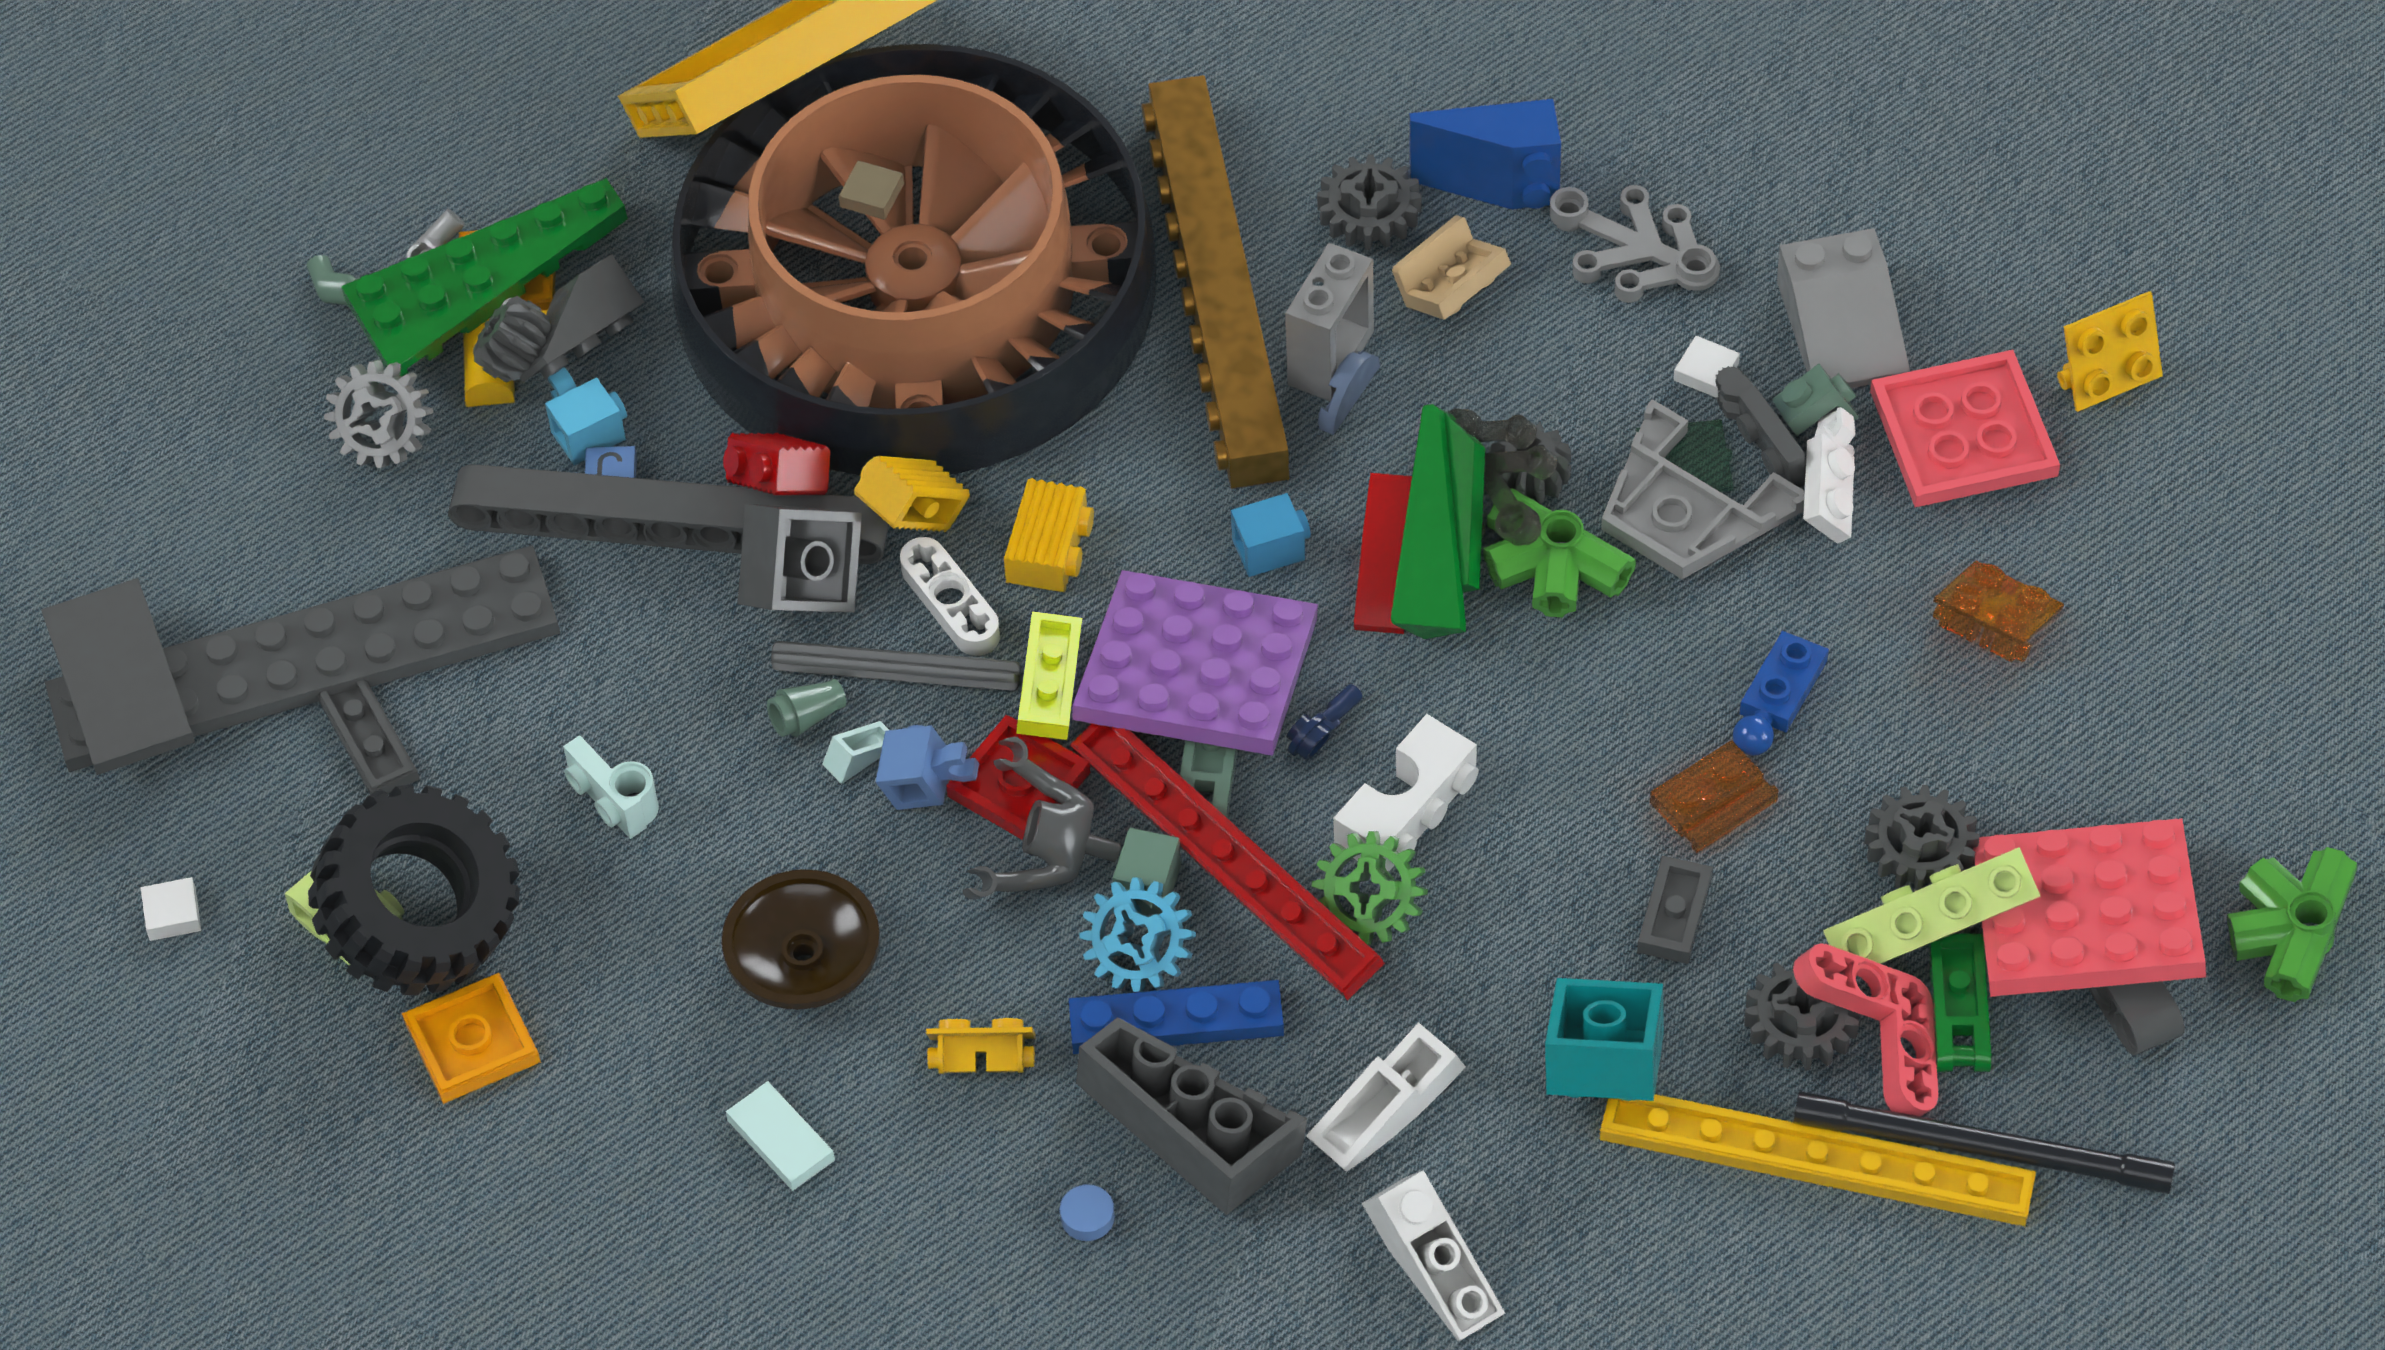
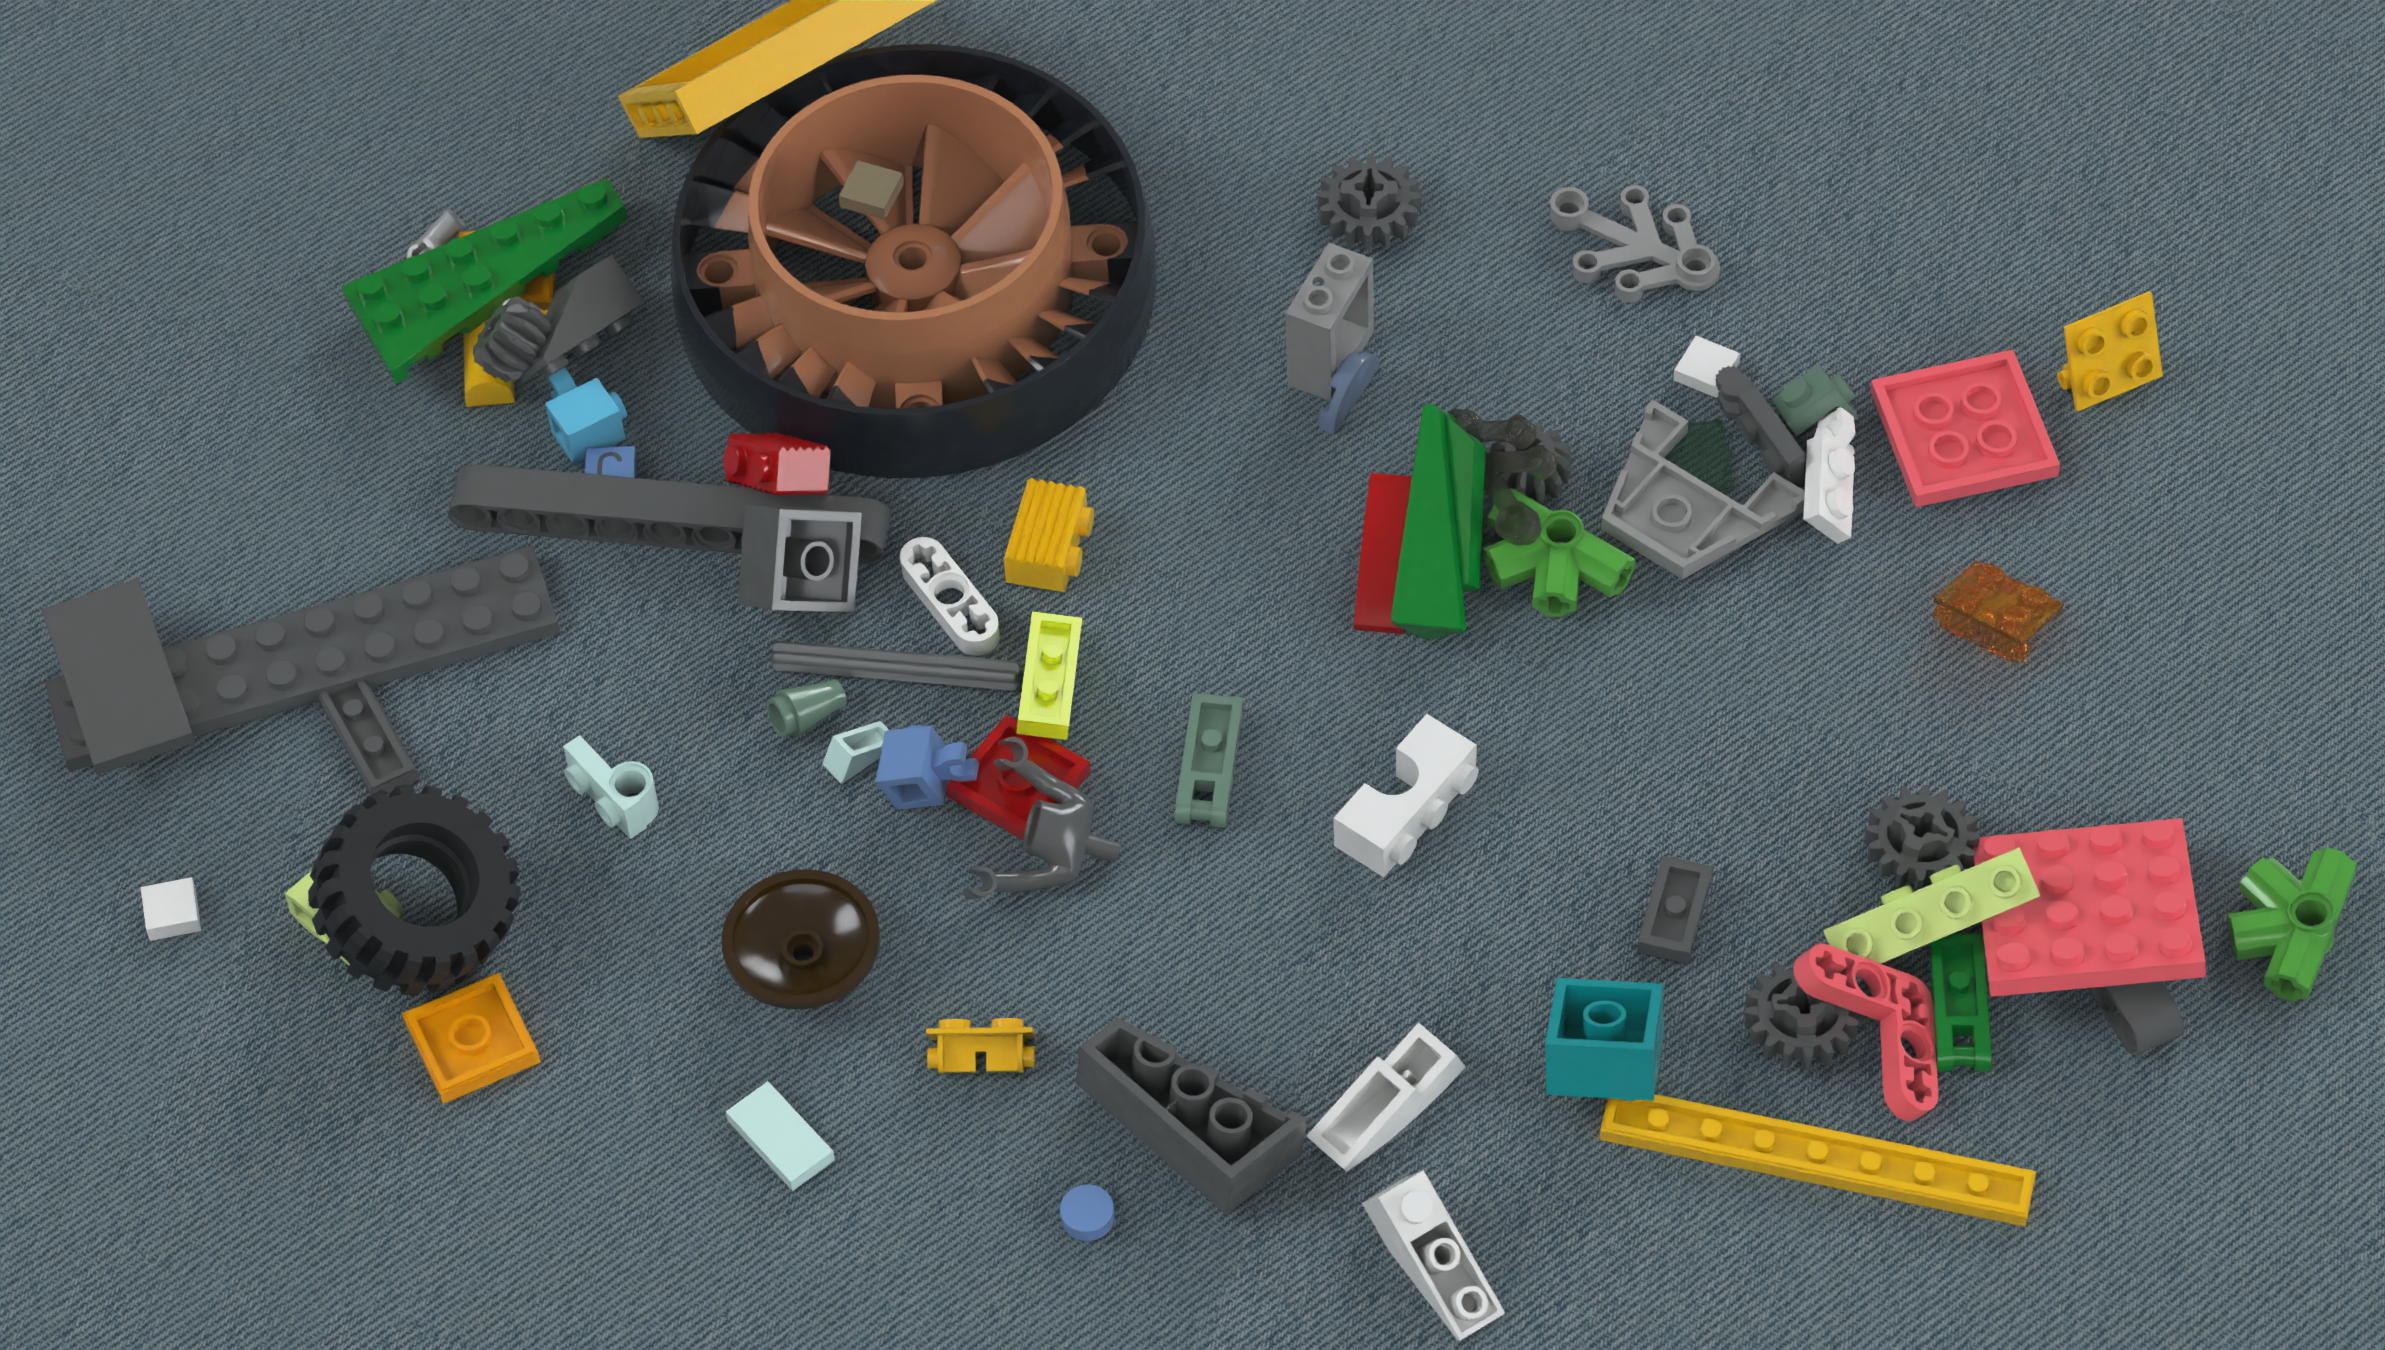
(326, 281): sand green arm -> none
(389, 428): light grey gear -> none
(911, 493): yellow brick -> none
(1117, 944): medium azure gear -> none
(1150, 858): sand green brick -> none
(1185, 1013): blue plate -> none
(1195, 662): medium lavender plate -> none
(1218, 283): pearl gold brick -> none
(1230, 857): red tile -> none
(1269, 534): dark azure brick -> none
(1311, 734): dark blue plate -> none
(1373, 863): bright green gear -> none
(1448, 269): tan bracket -> none
(1489, 152): blue slope -> none
(1713, 796): clear orange plate -> none
(1778, 692): blue plate -> none
(1843, 306): light grey slope -> none
(2123, 1168): black piece -> none

